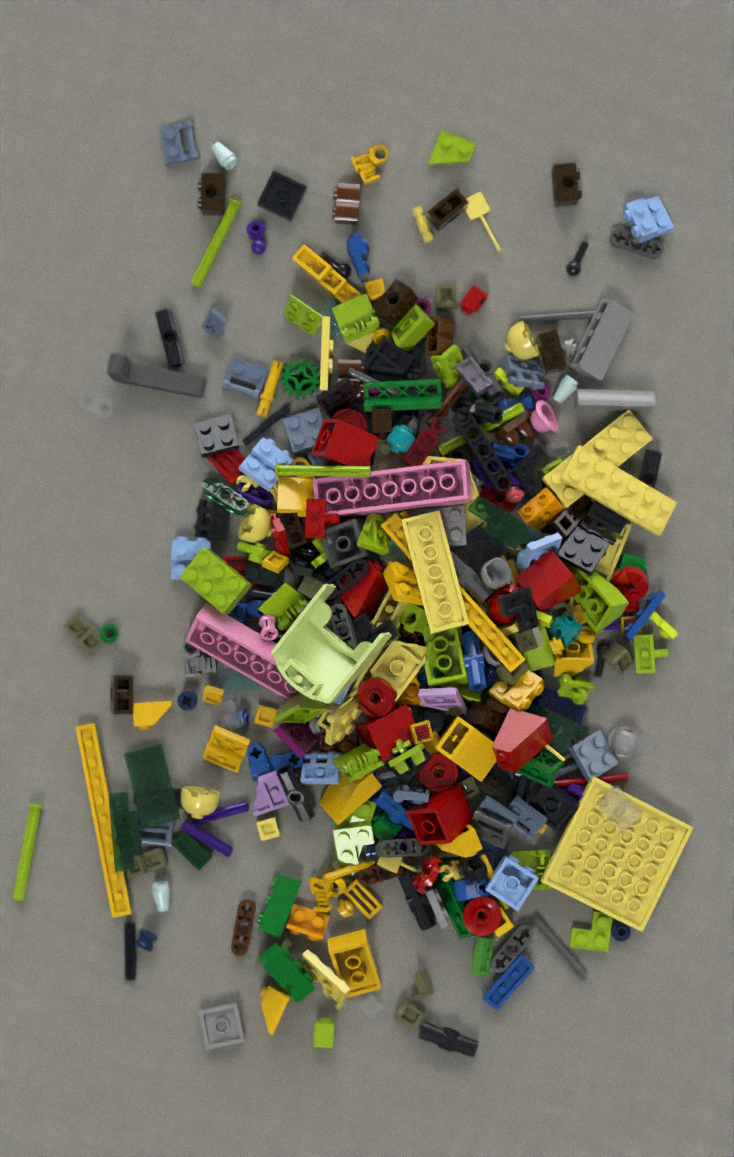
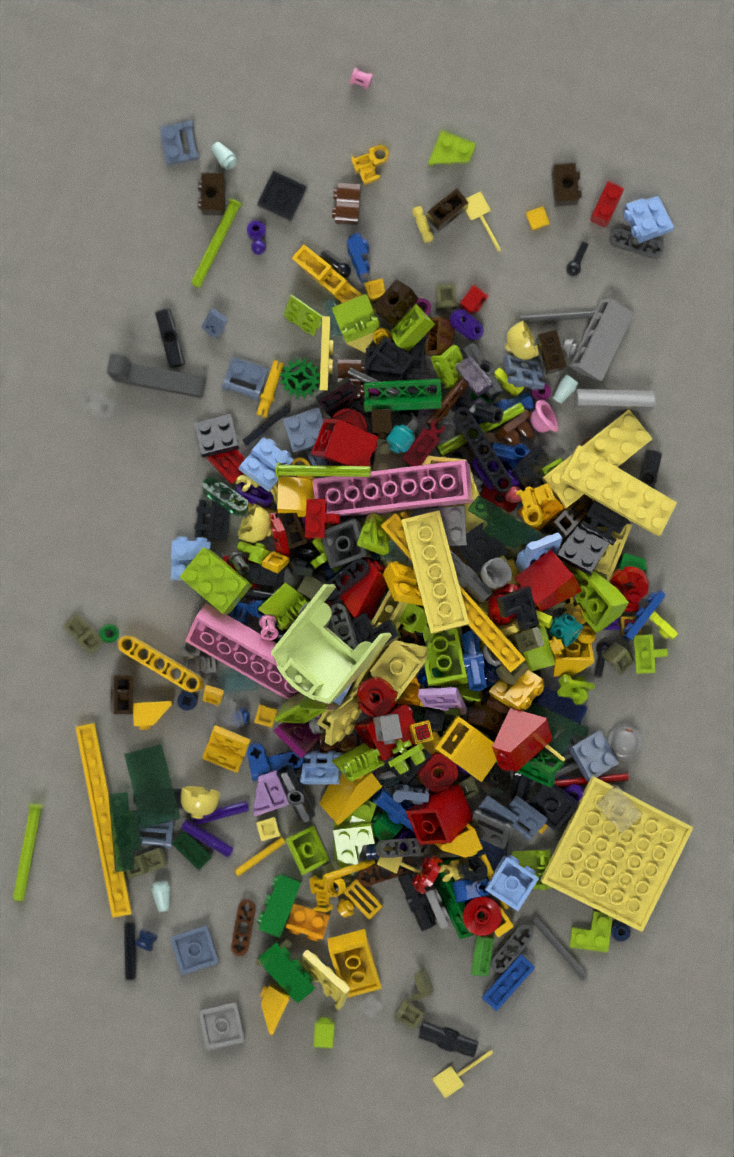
(152, 663): none -> yellow beam
(194, 949): none -> sand blue plate
(237, 560): none -> dark grey pin
(260, 856): none -> yellow bar
(307, 850): none -> lime slope
(361, 78): none -> bright pink bush
(387, 728): none -> light grey brick
(449, 1081): none -> light yellow piece
(468, 326): none -> dark purple plate
(534, 498): none -> yellow piece
(537, 218): none -> yellow tile
(607, 204): none -> red brick

